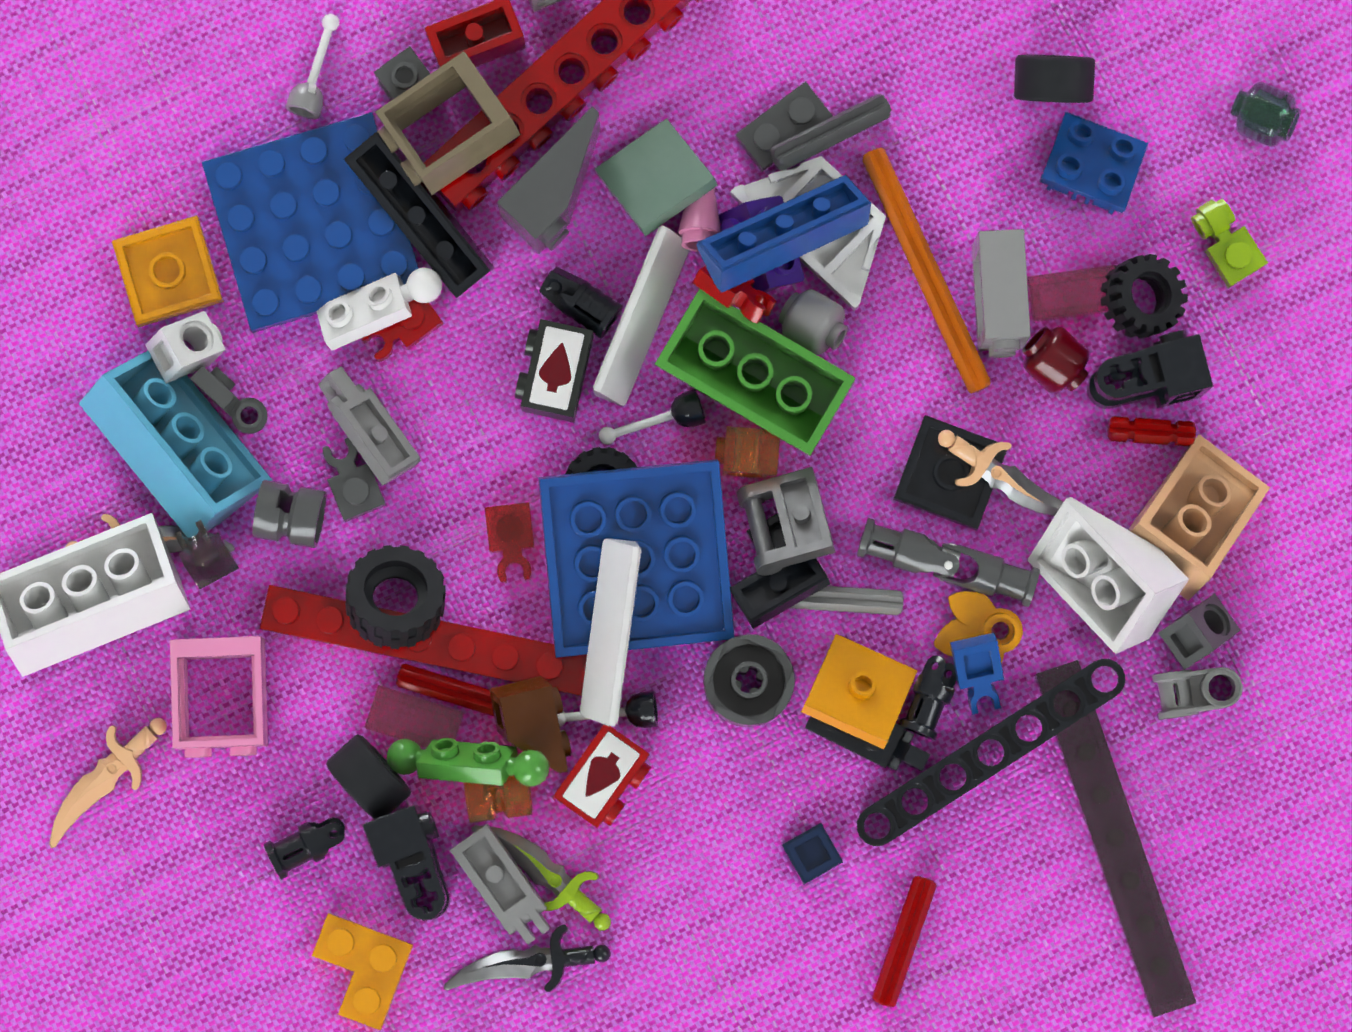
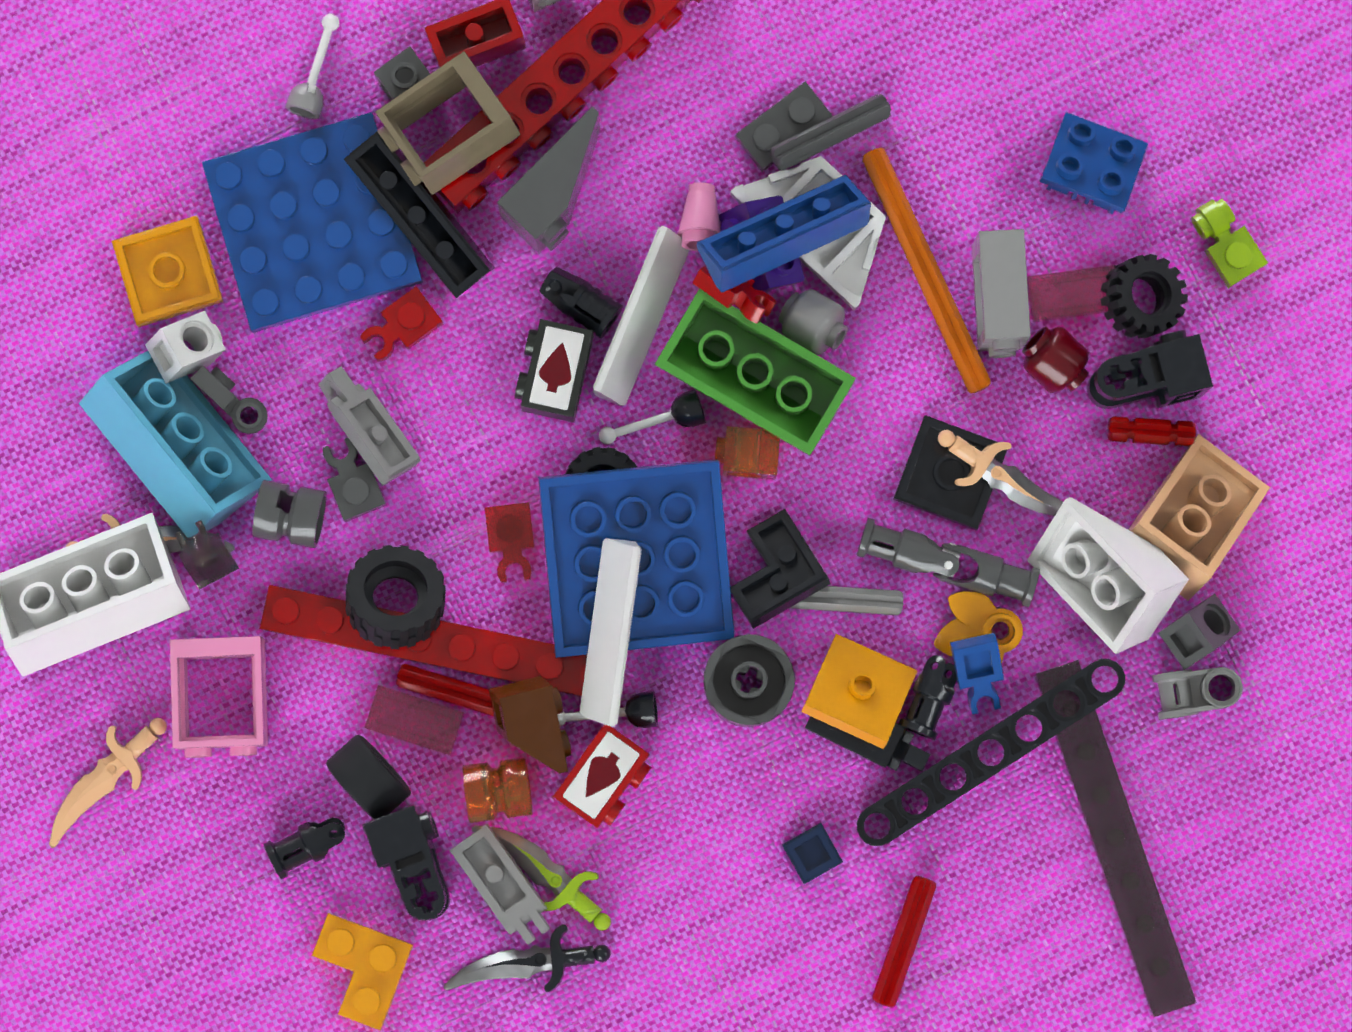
(375, 306): white plate -> none
(468, 762): bright green plate -> none
(656, 177): sand green tile -> none
(800, 517): flat silver plate -> none
(1054, 78): black tyre -> none
(1265, 114): head -> none

